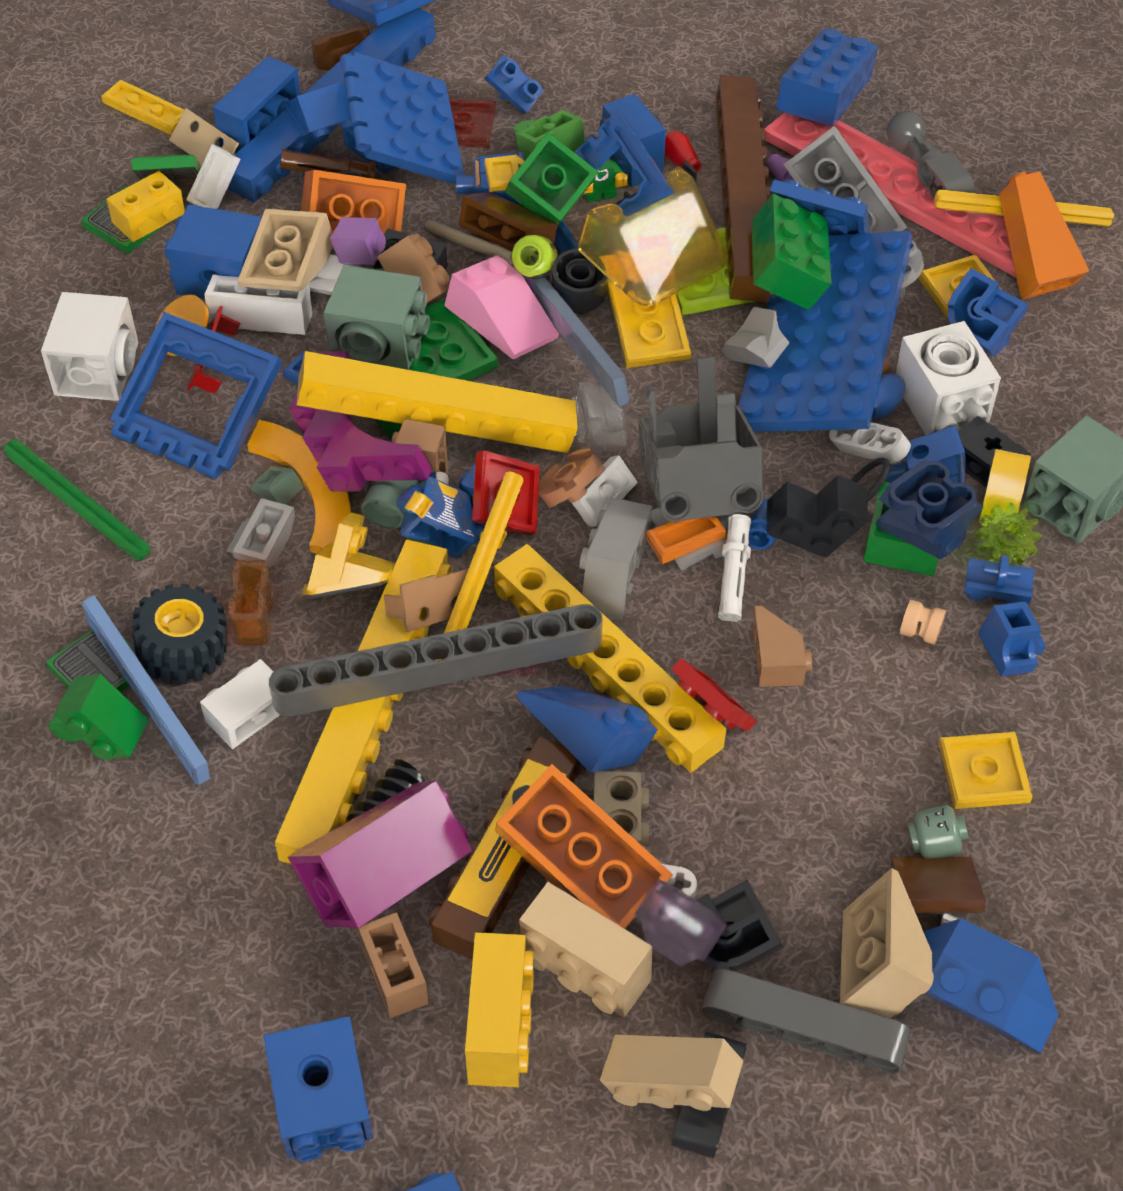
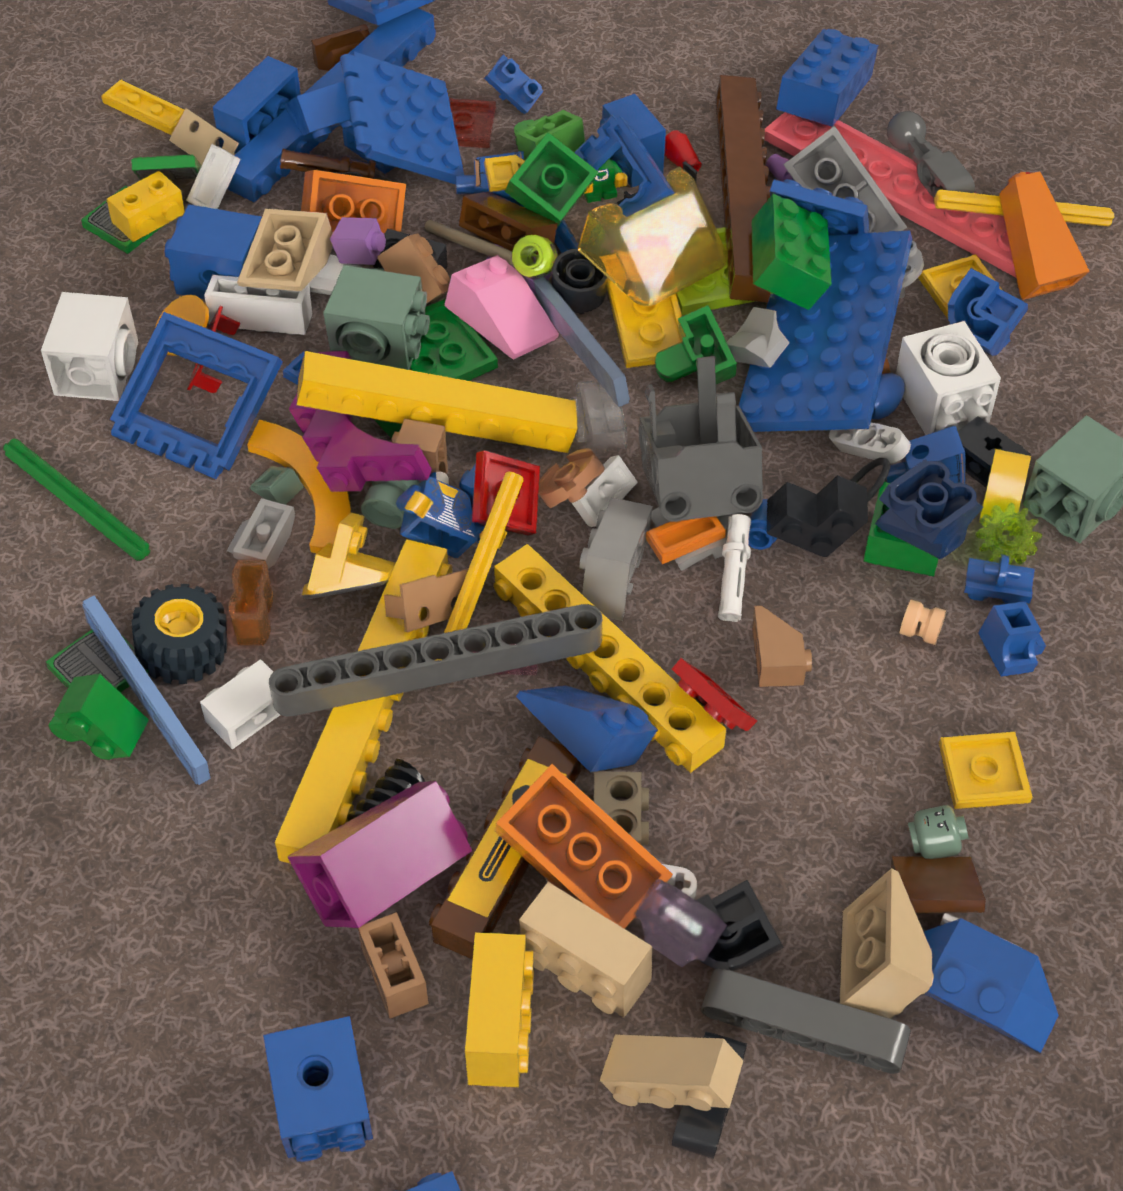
(699, 339): none -> green brick

